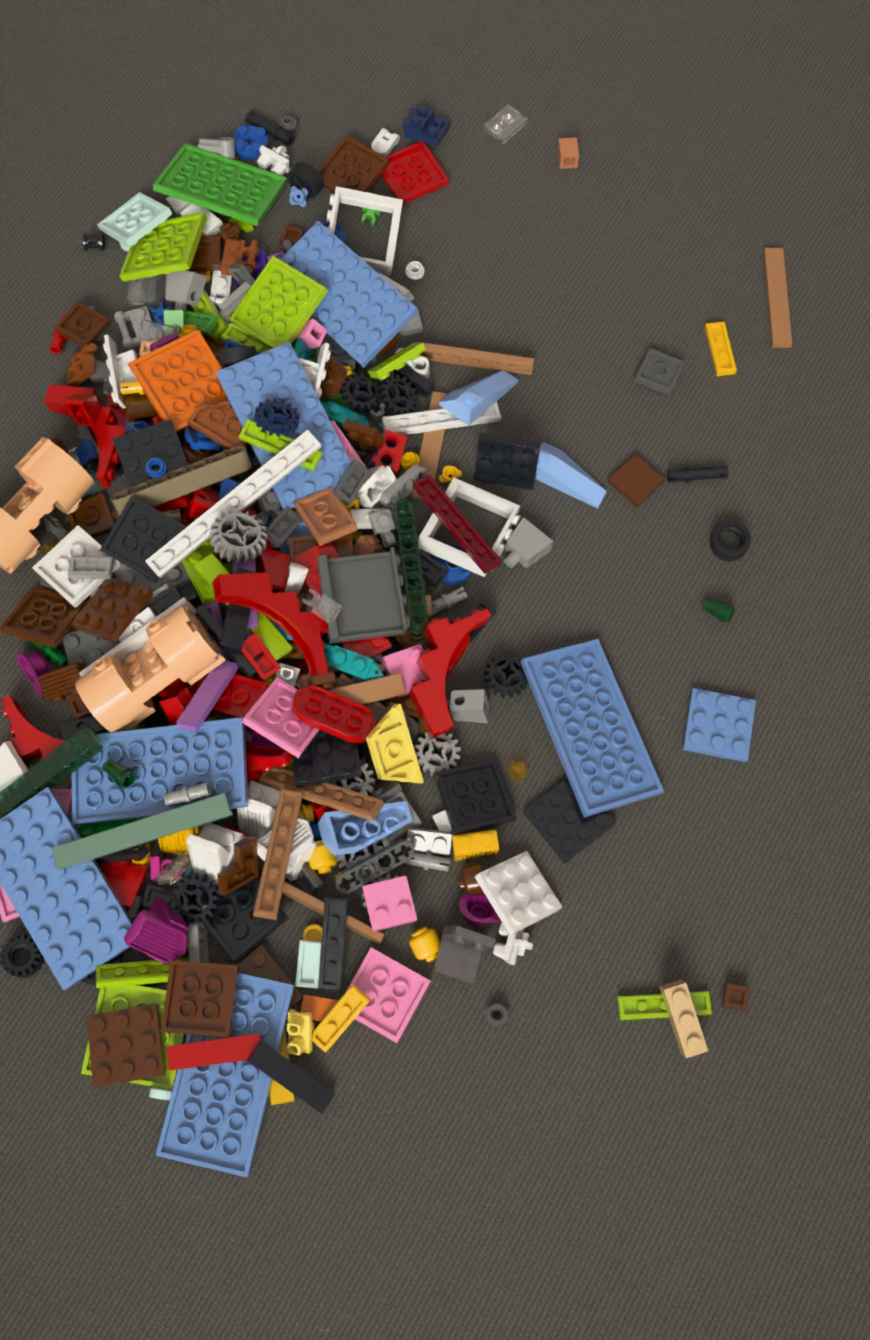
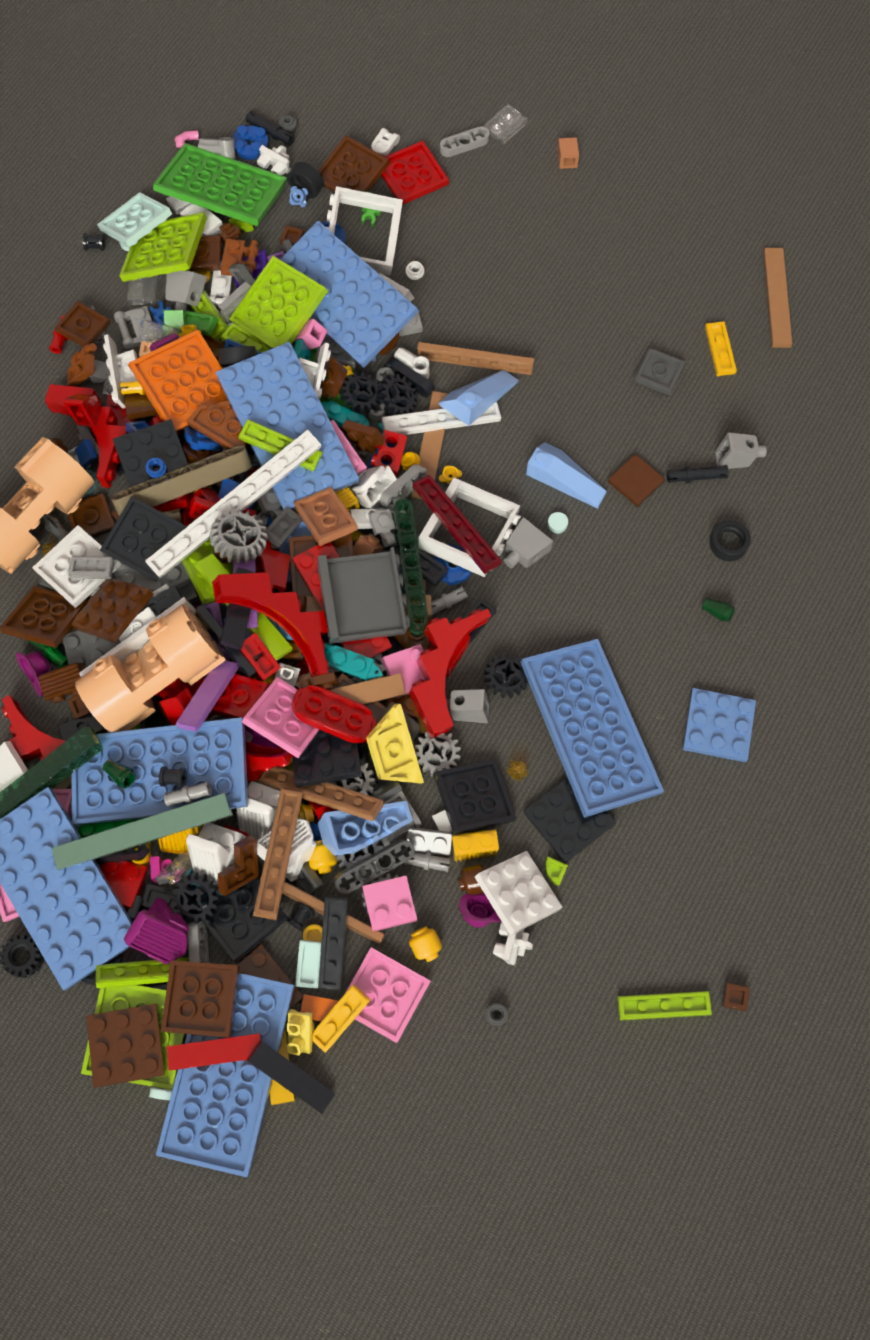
(172, 777): none -> black bush
(186, 136): none -> bright pink arm
(276, 417): dark blue gear -> none
(295, 577): white piece -> none
(300, 916): none -> black bush
(324, 607): clear plate -> none
(351, 482): dark grey plate -> none
(397, 361): lime plate -> none
(424, 126): dark blue plate -> none
(461, 953): flat silver bracket -> none
(470, 135): none -> light grey beam
(506, 461): black plate -> none
(555, 870): none -> lime tile
(557, 522): none -> light aqua tile
(683, 1018): tan brick -> none
(738, 450): none -> light grey torso

